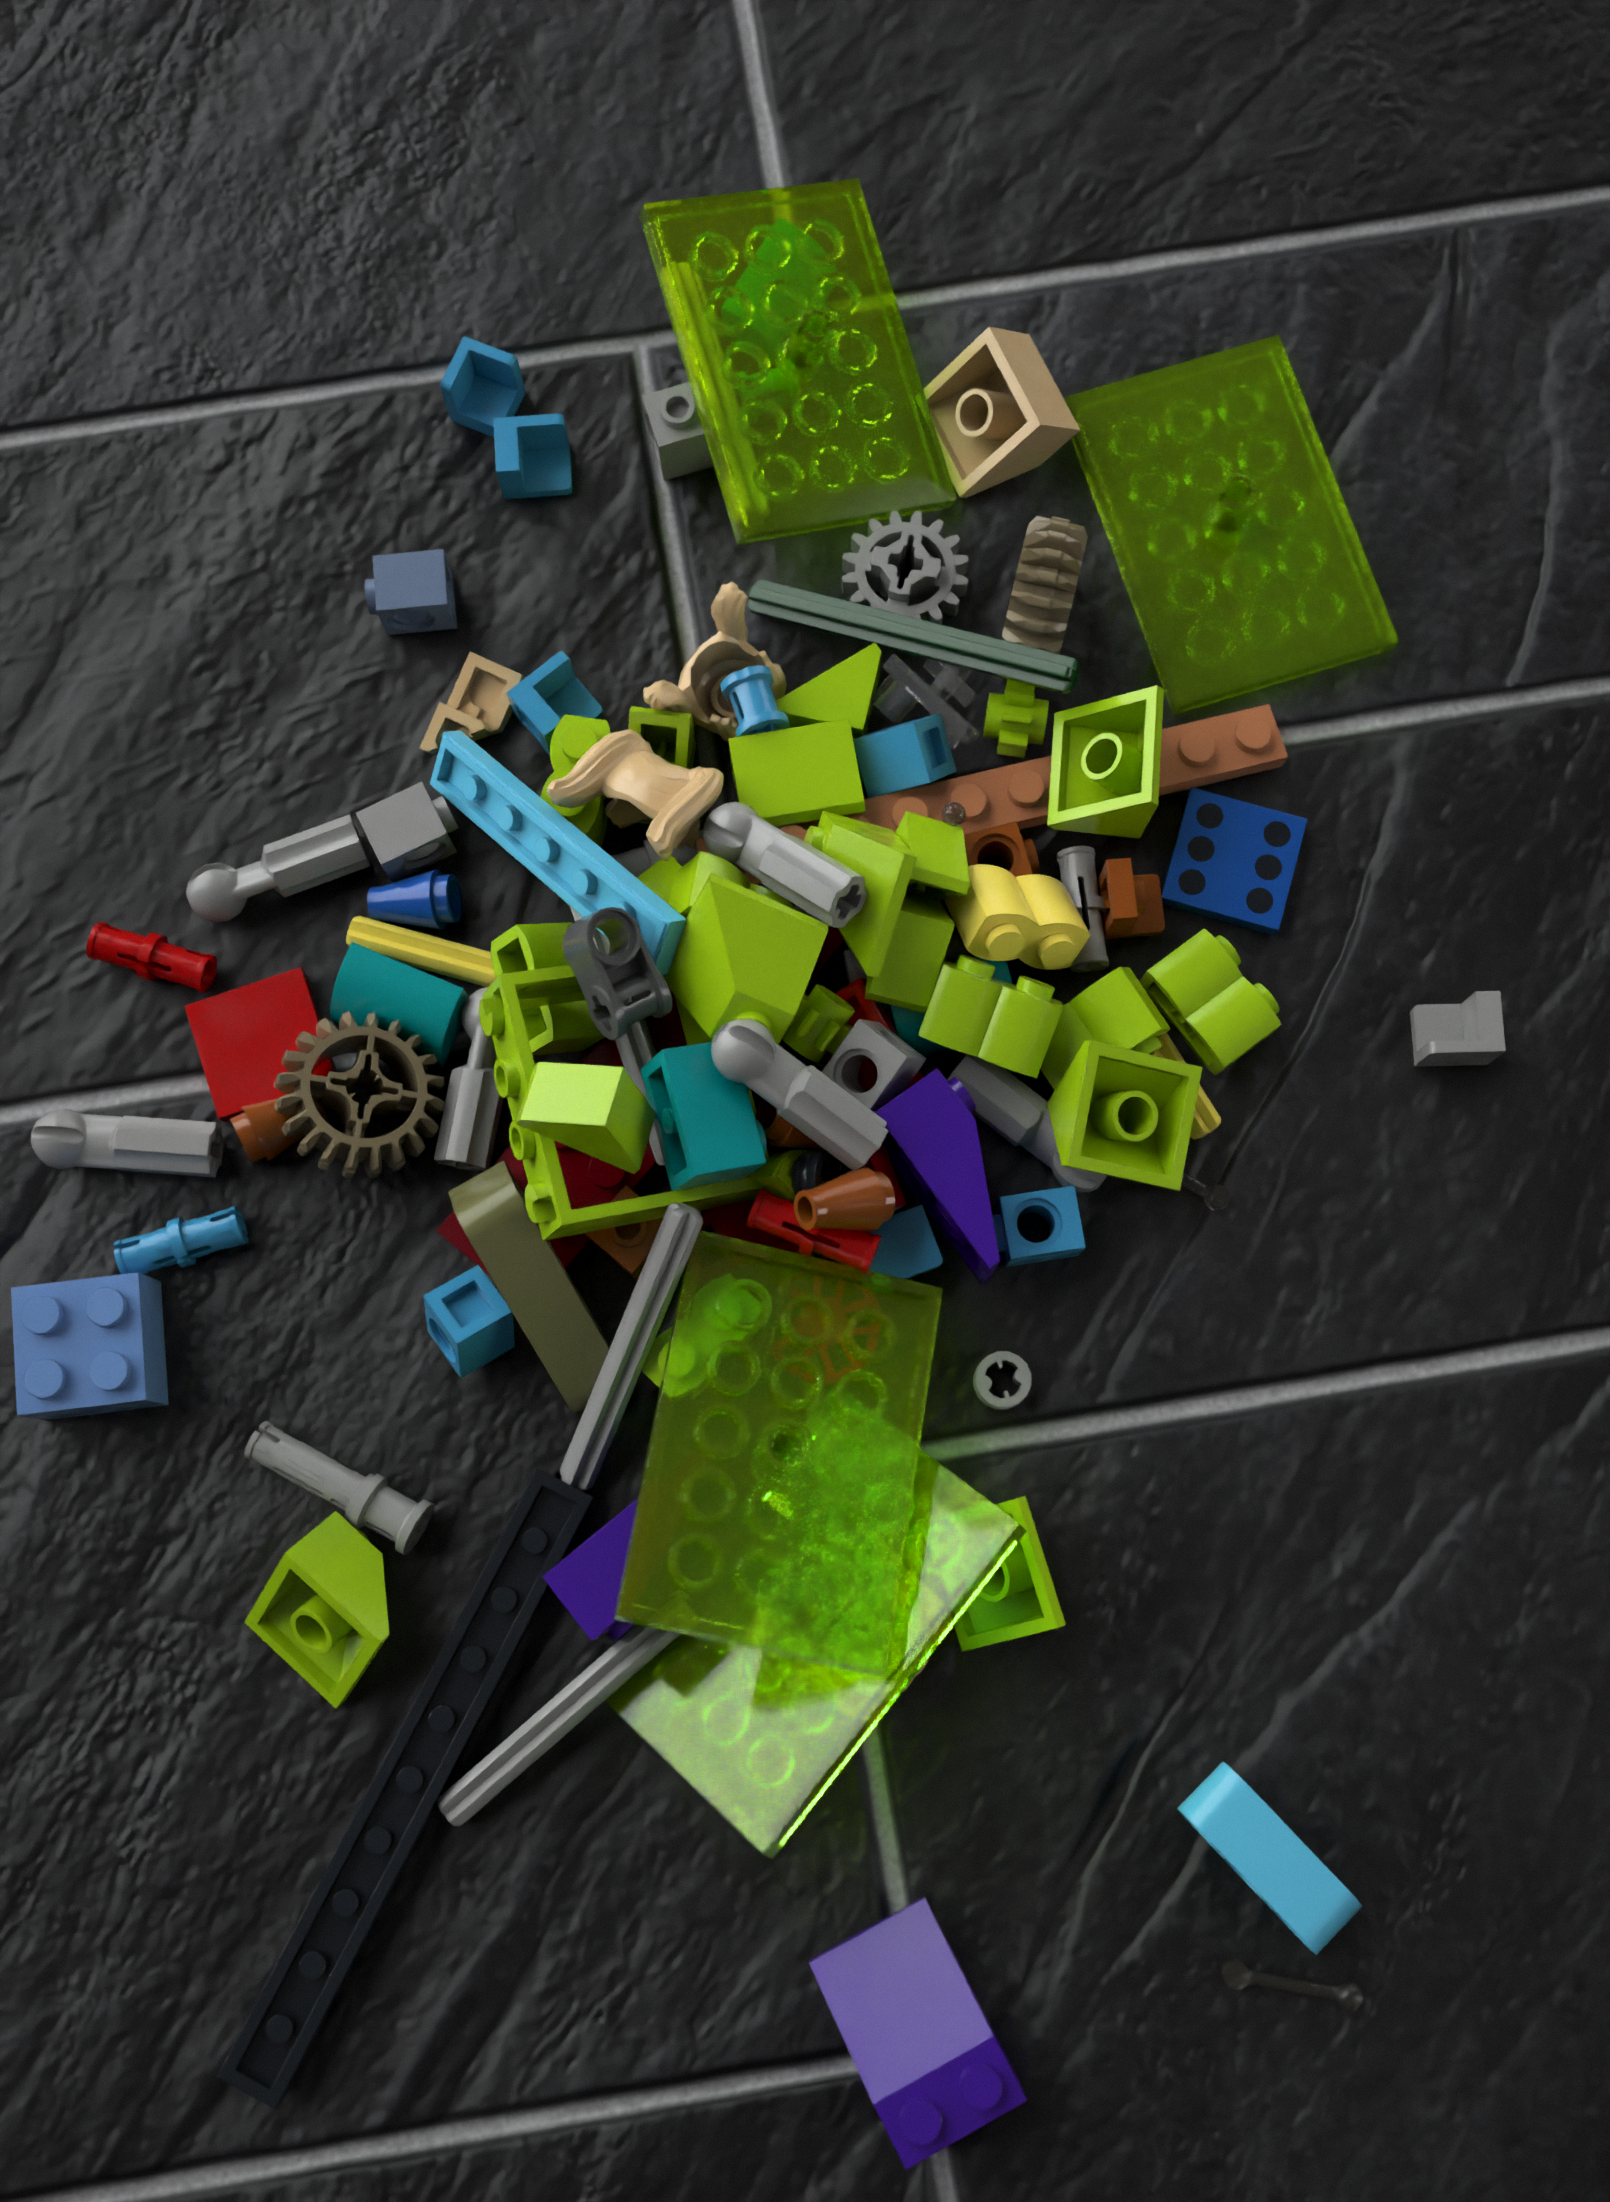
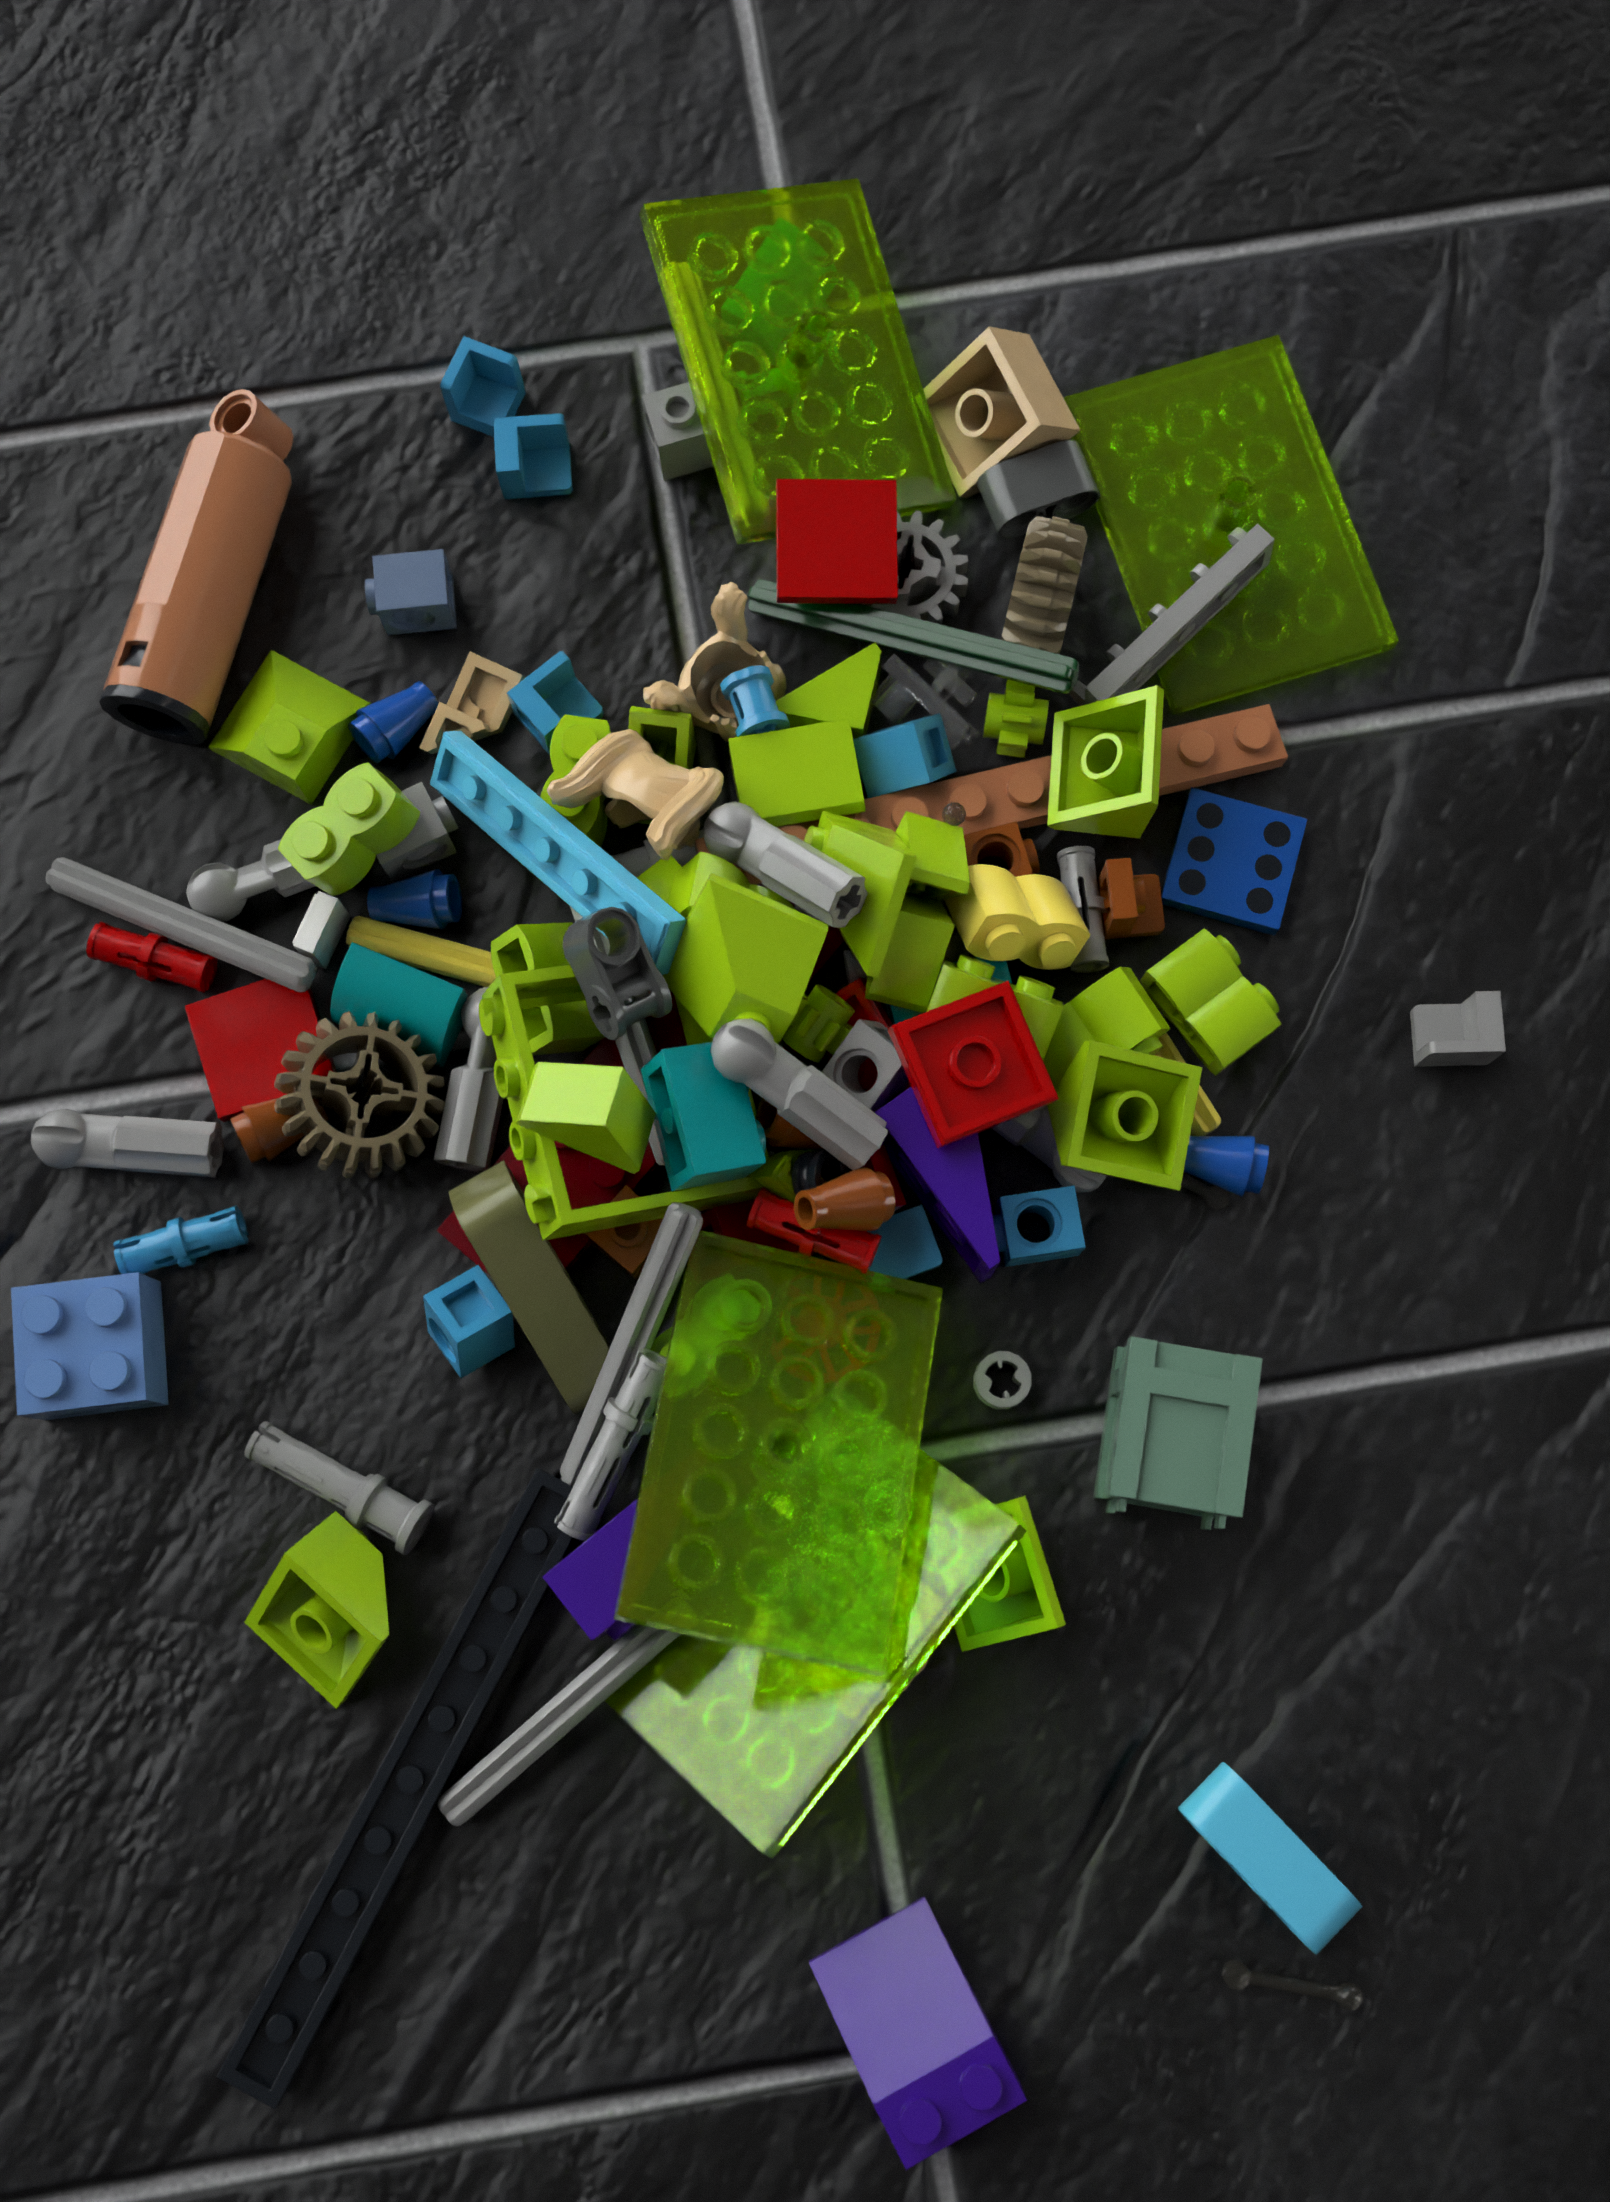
(182, 924): none -> light grey axle
(202, 574): none -> nougat piece
(289, 727): none -> lime slope
(321, 929): none -> white tile
(340, 840): none -> lime brick
(392, 722): none -> blue cone
(625, 1422): none -> light grey pin
(836, 541): none -> red tile
(972, 1064): none -> red tile
(1038, 484): none -> dark grey beam
(1178, 1430): none -> sand green container
(1183, 619): none -> light grey hinge
(1228, 1162): none -> blue cone

